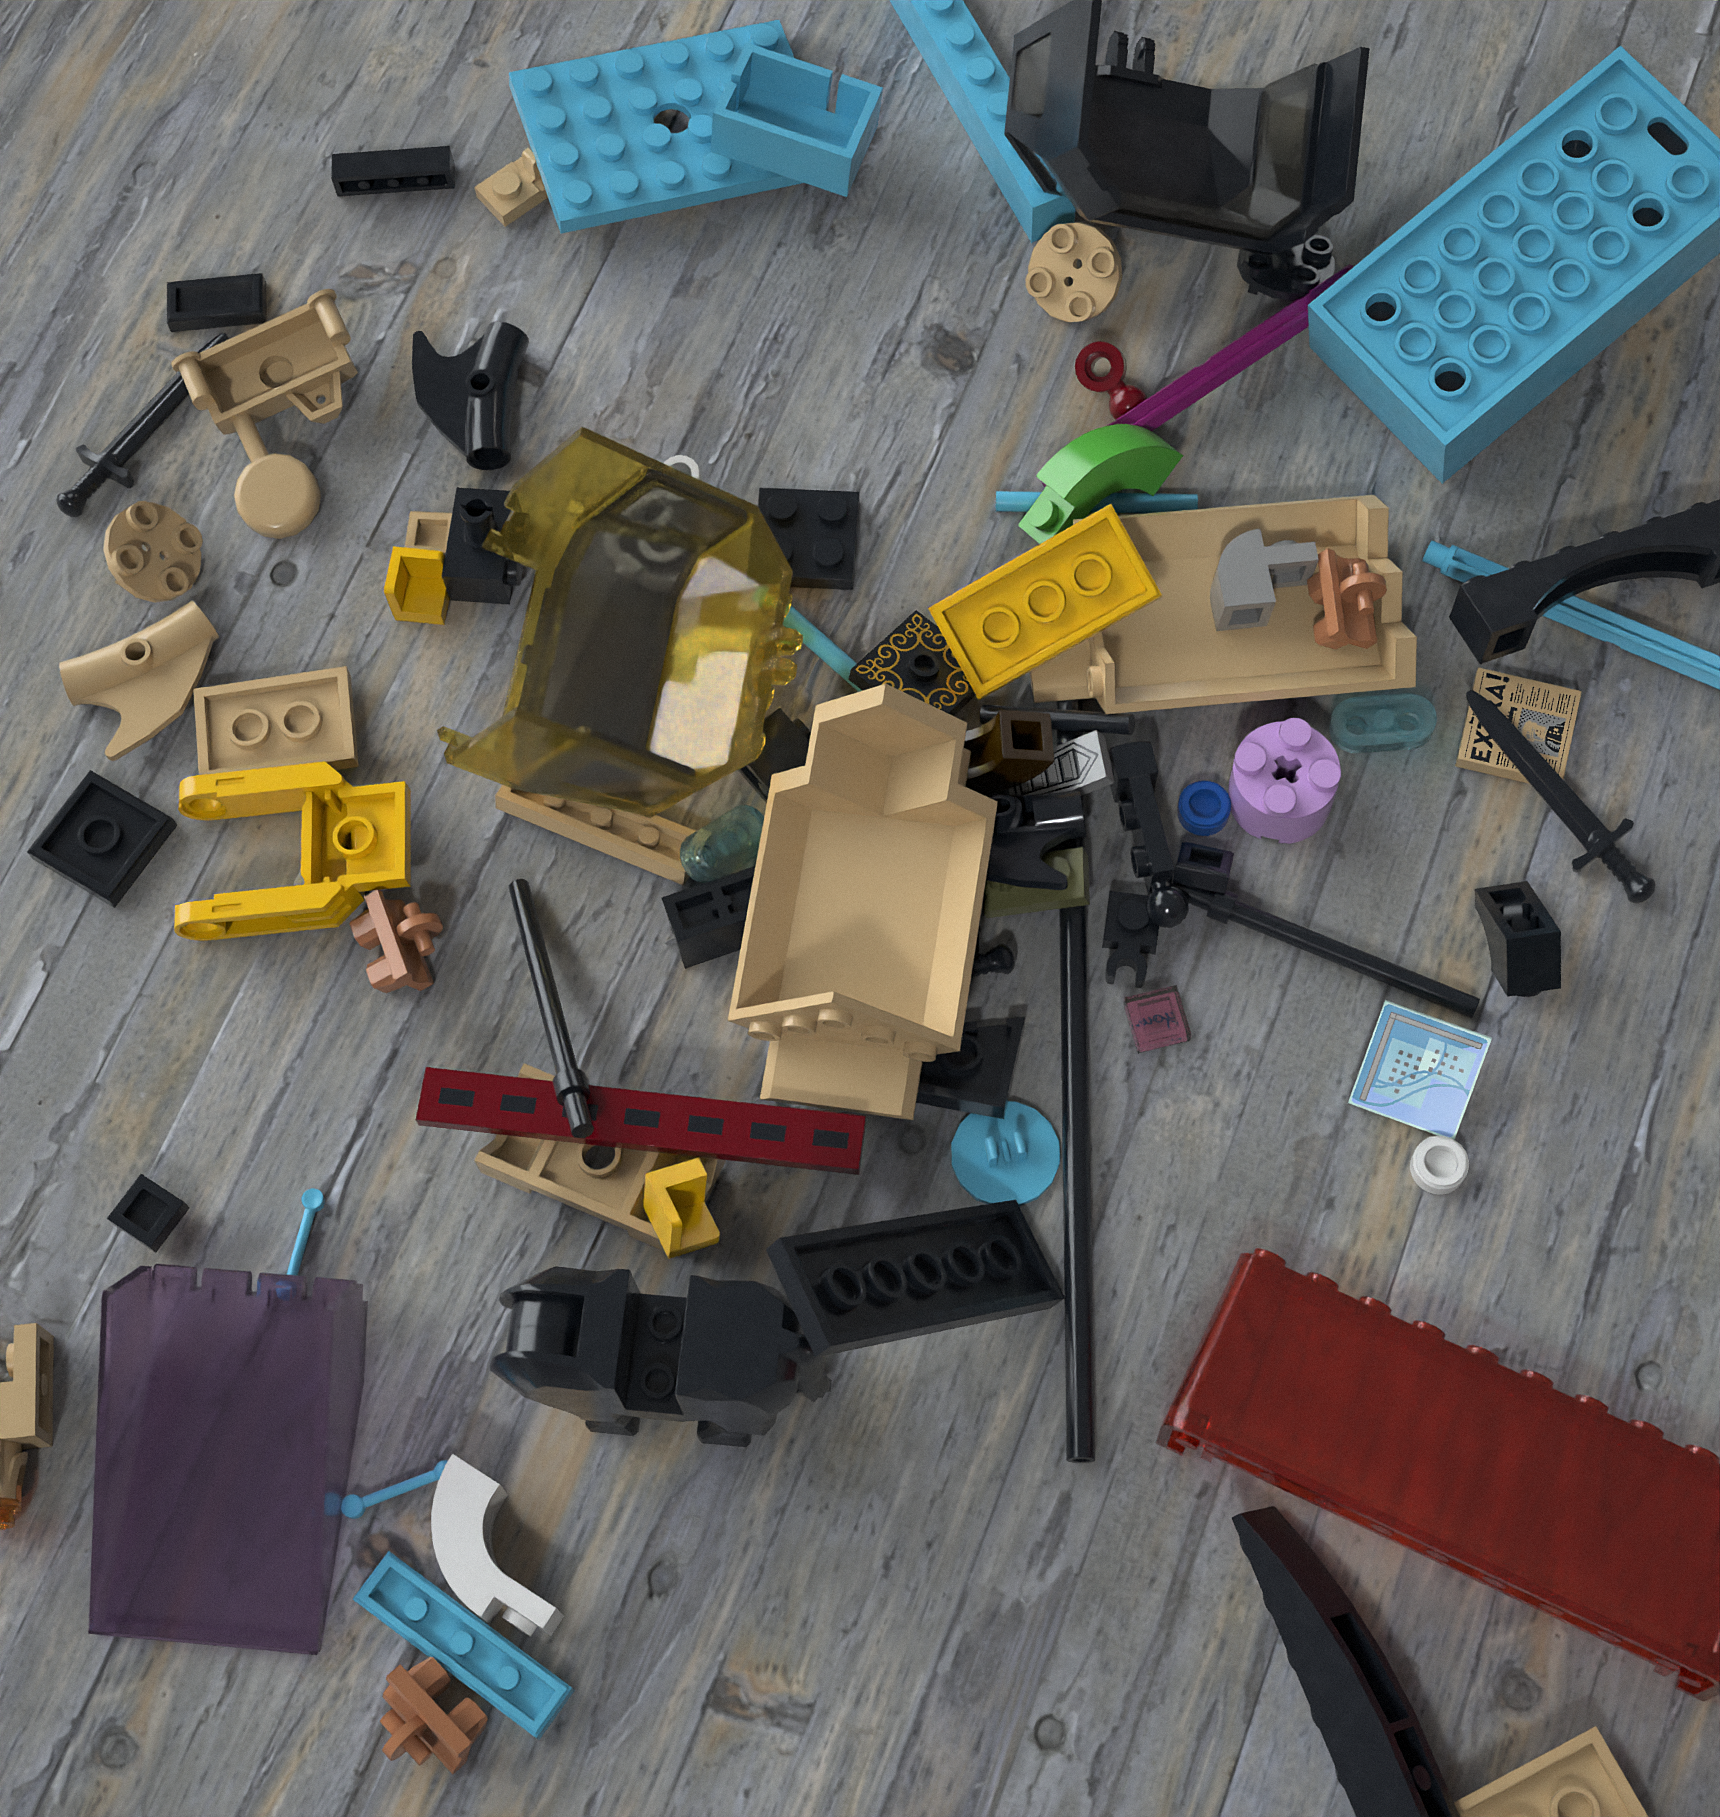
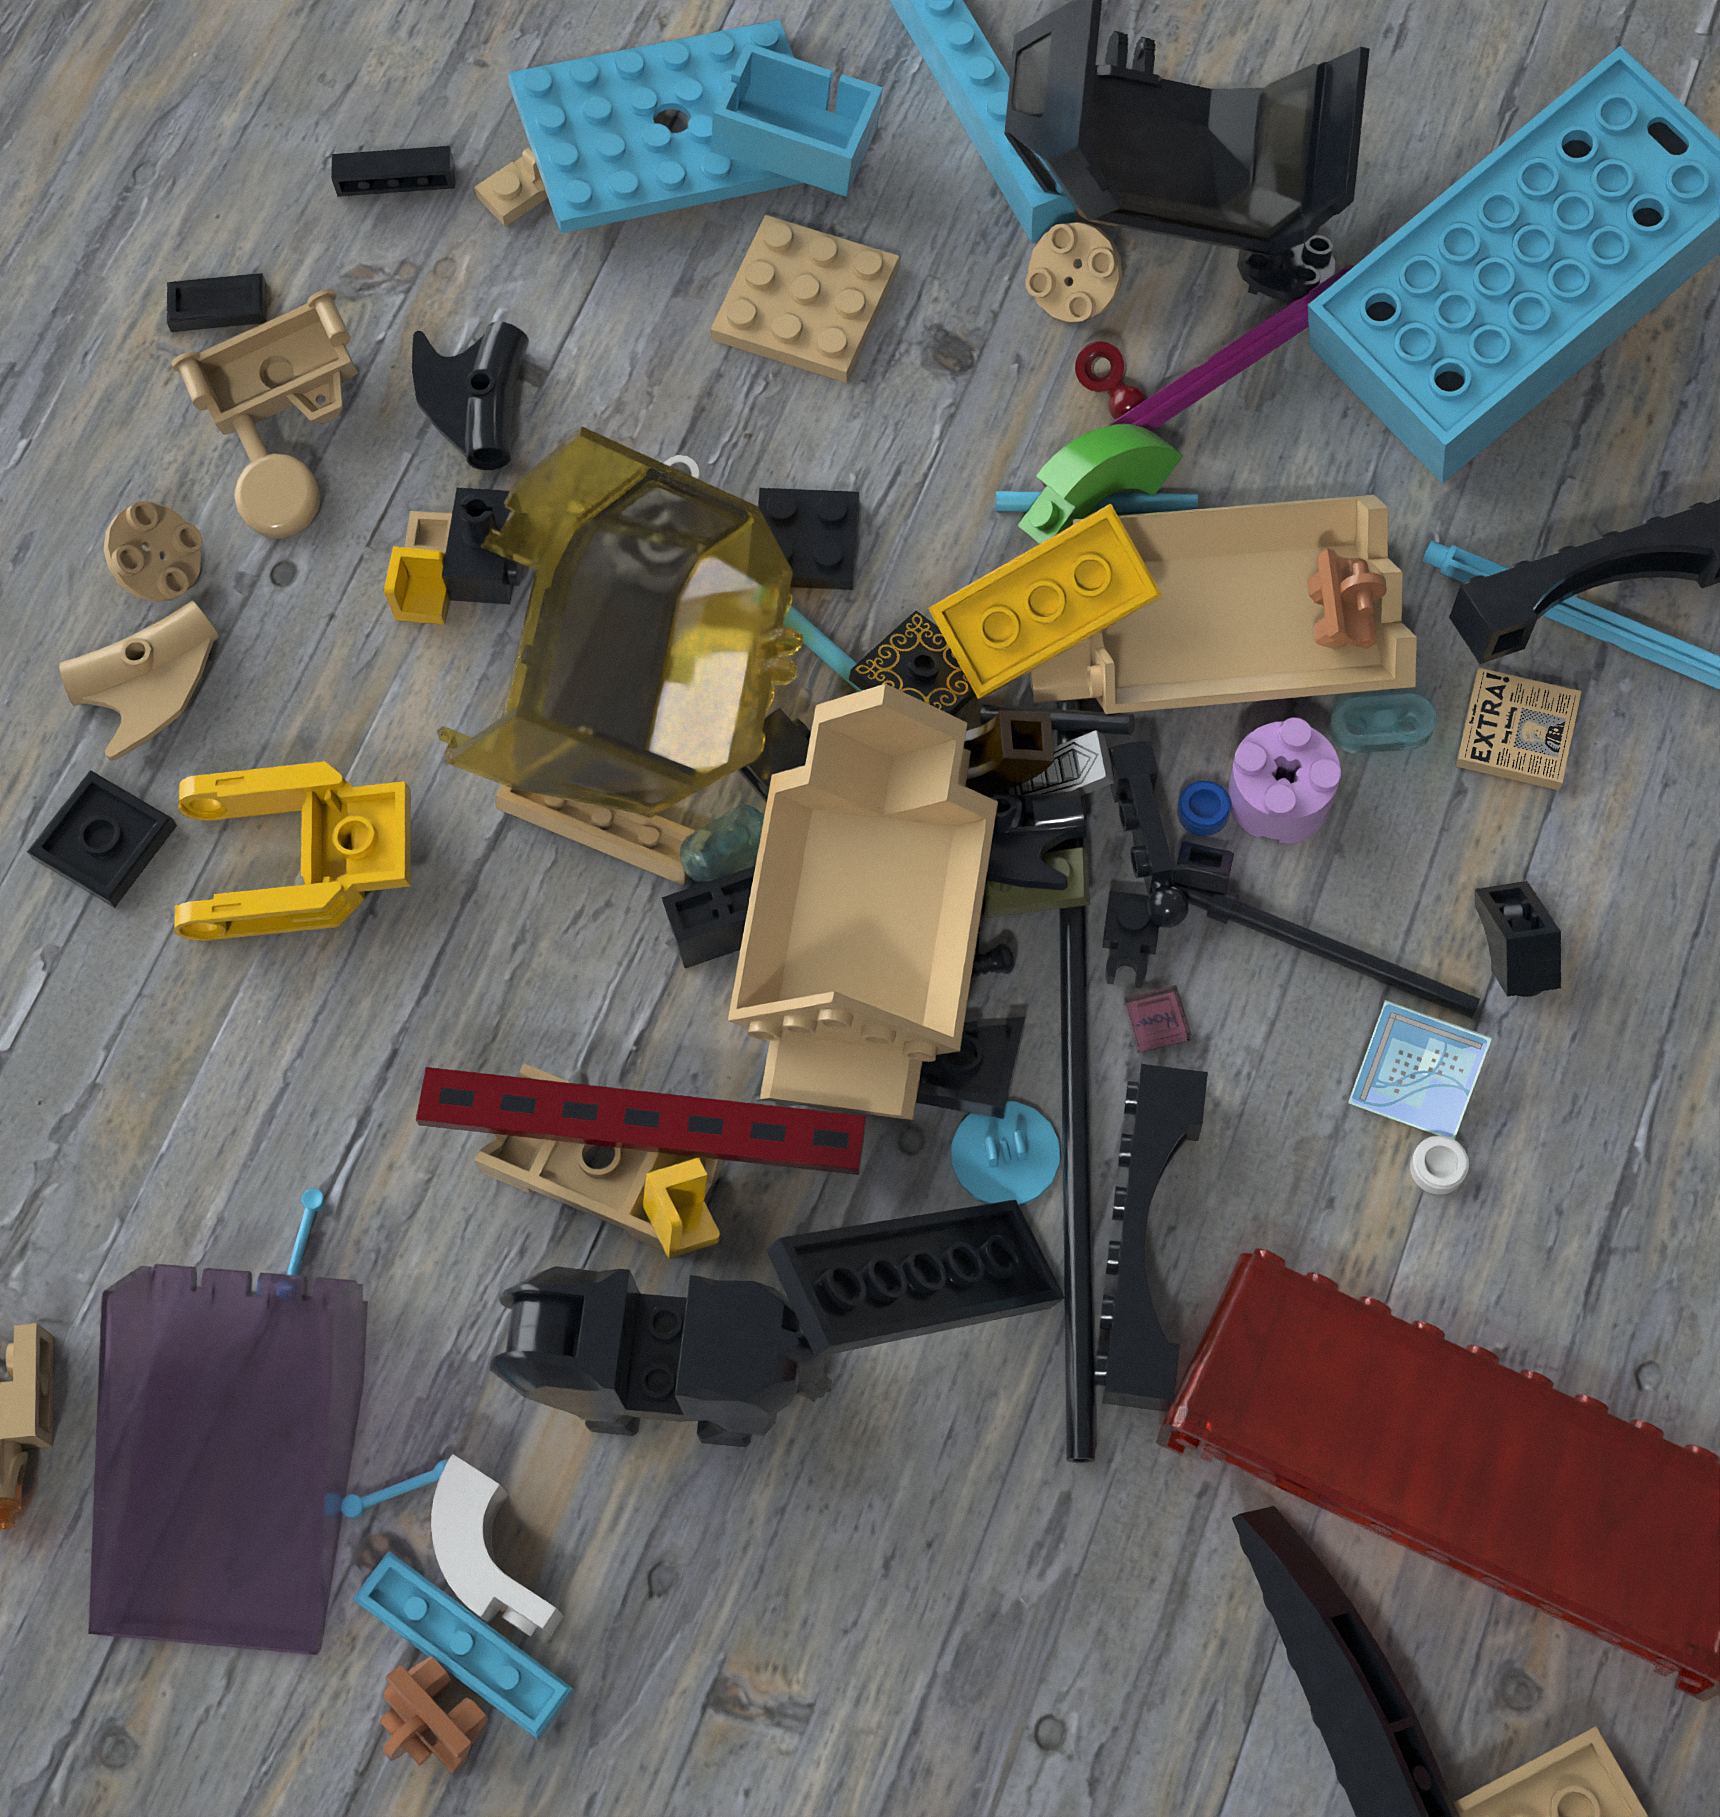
(112, 459): black sword -> none
(148, 1213): black plate -> none
(277, 722): tan plate -> none
(404, 939): nougat hips -> none
(569, 1082): black bar -> none
(805, 298): none -> tan plate
(1139, 1358): none -> black arch
(1247, 574): light grey brick -> none
(1563, 801): black sword -> none

